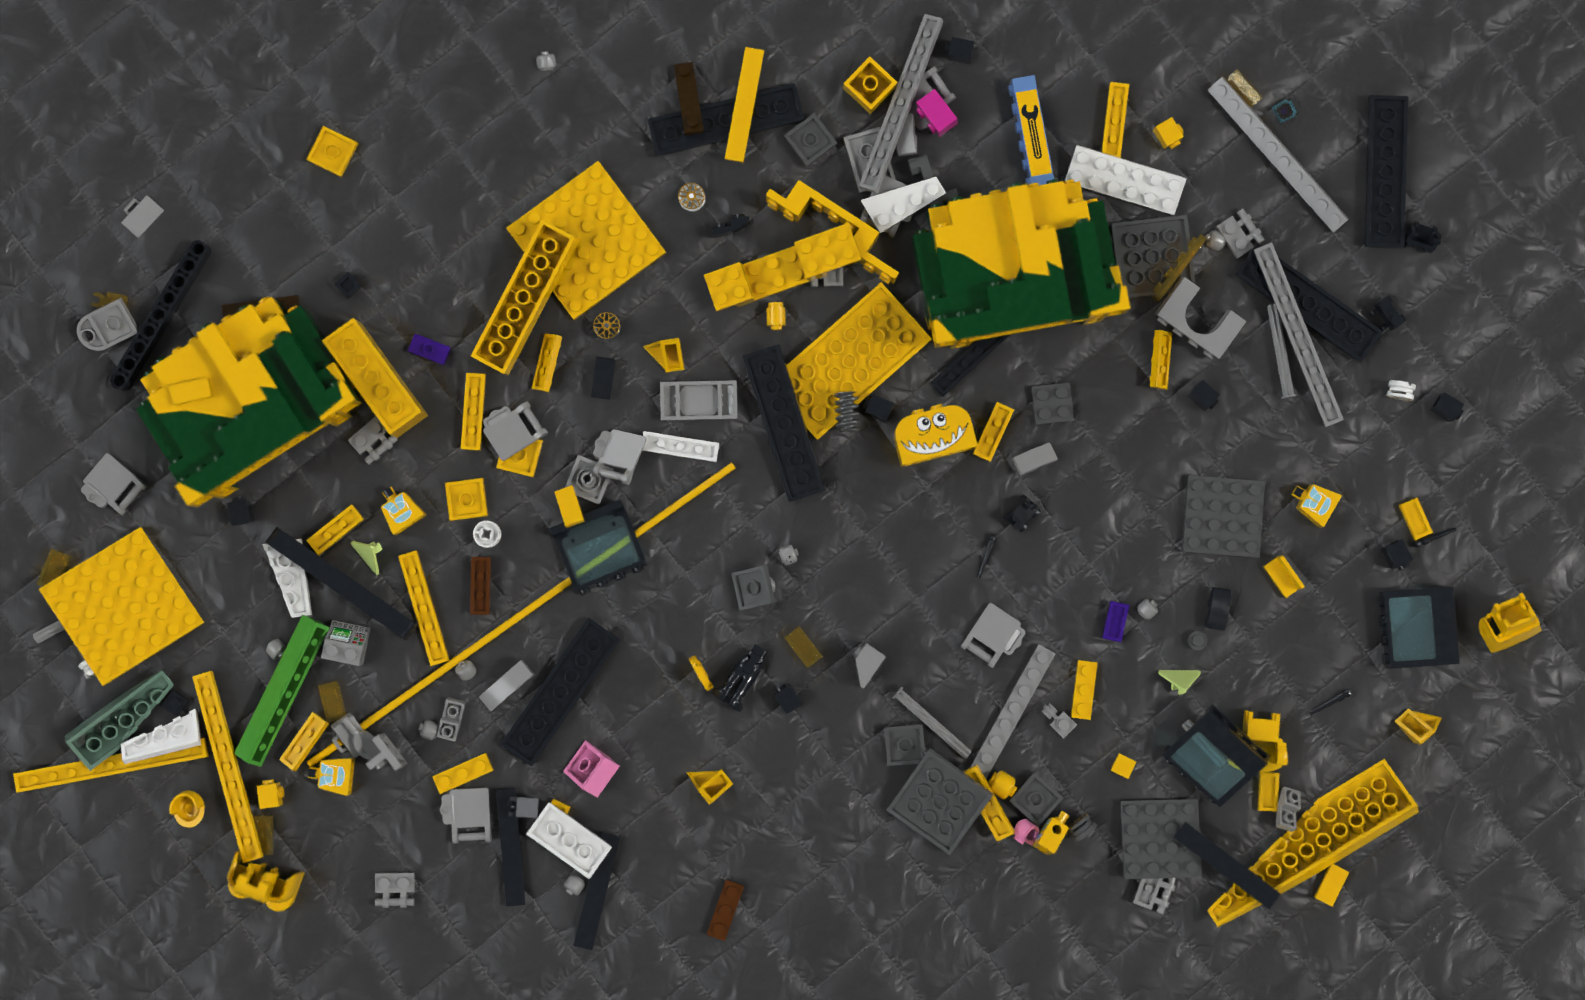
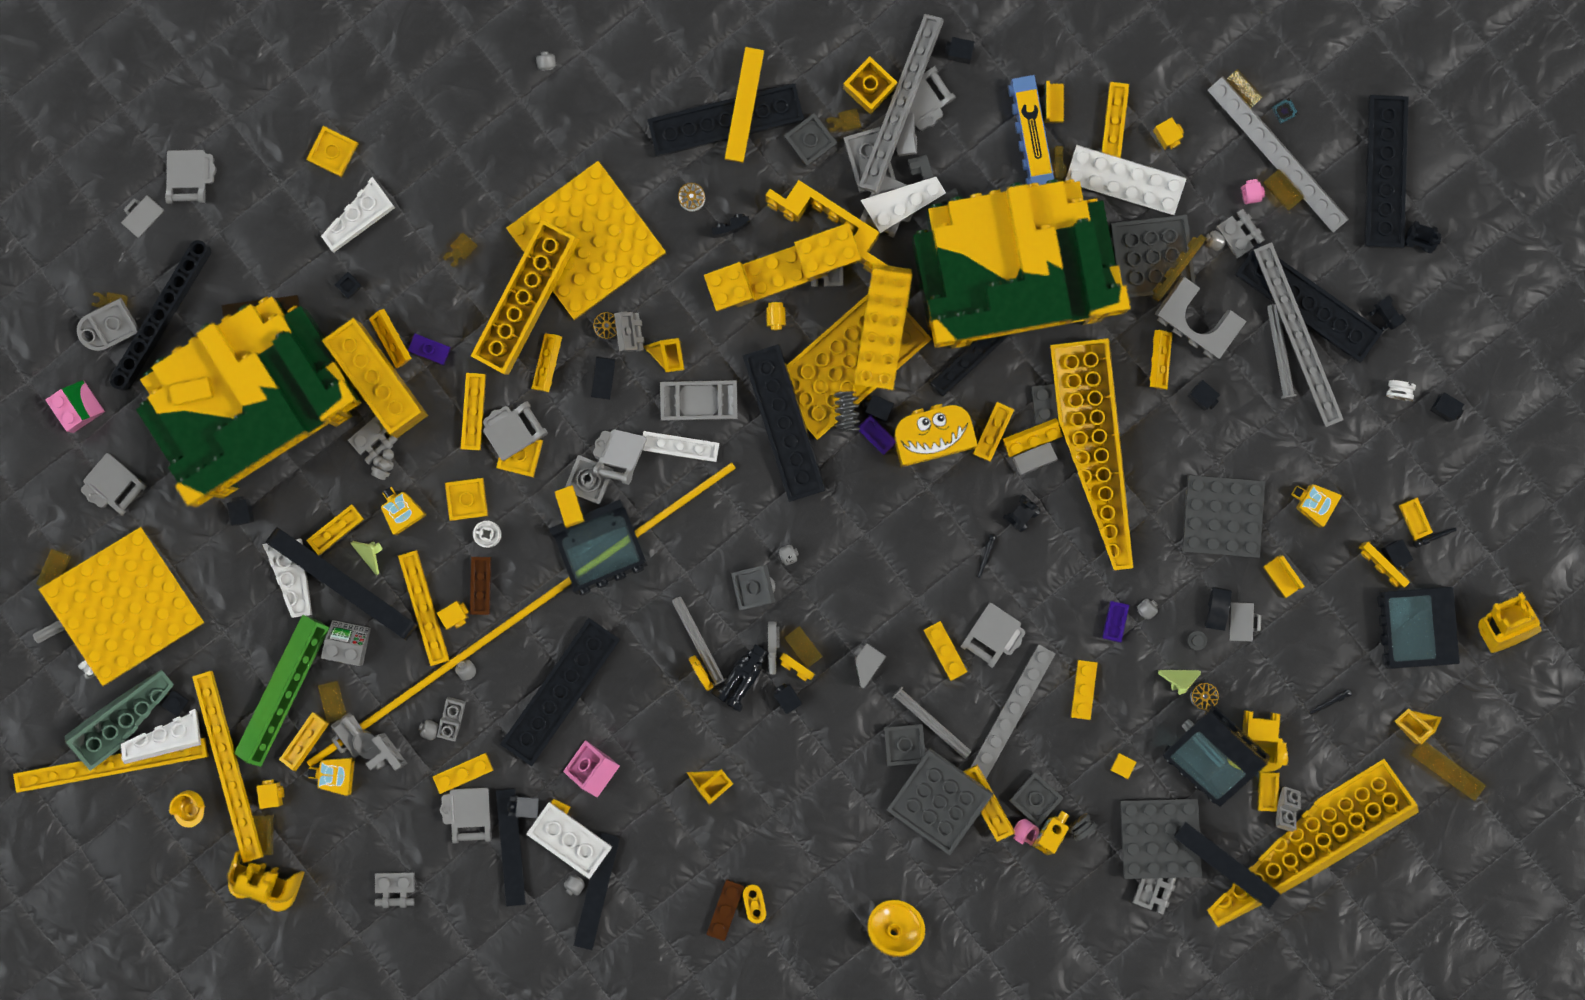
(75, 406): none -> bright pink slope
(189, 170): none -> light grey piece
(275, 649): light grey piece -> none
(364, 211): none -> white wing
(382, 464): none -> light grey piece
(390, 338): none -> yellow plate
(454, 615): none -> yellow brick
(462, 247): none -> clear yellow plate
(506, 685): light grey slope -> none
(629, 331): none -> light grey plate
(688, 98): dark brown plate -> none
(698, 640): none -> light grey axle
(754, 903): none -> yellow plate
(773, 643): none -> light grey piece
(789, 663): none -> yellow plate
(848, 120): none -> clear yellow plate
(876, 435): none -> dark purple plate
(883, 326): none -> yellow brick
(897, 917): none -> yellow dish
(936, 113): dark pink brick -> none
(945, 650): none -> yellow plate
(1002, 784): yellow head -> none
(1032, 437): none -> yellow plate
(1053, 103): none -> yellow panel
(1059, 168): none -> clear yellow plate
(1062, 723): light grey plate -> none
(1092, 433): none -> yellow wedge
(1203, 695): none -> wheel
(1242, 620): none -> light grey piece
(1252, 191): none -> bright pink plate
(1283, 190): none -> clear yellow plate
(1331, 884): yellow tile -> none
(1383, 565): none -> yellow plate
(1448, 770): none -> clear yellow plate

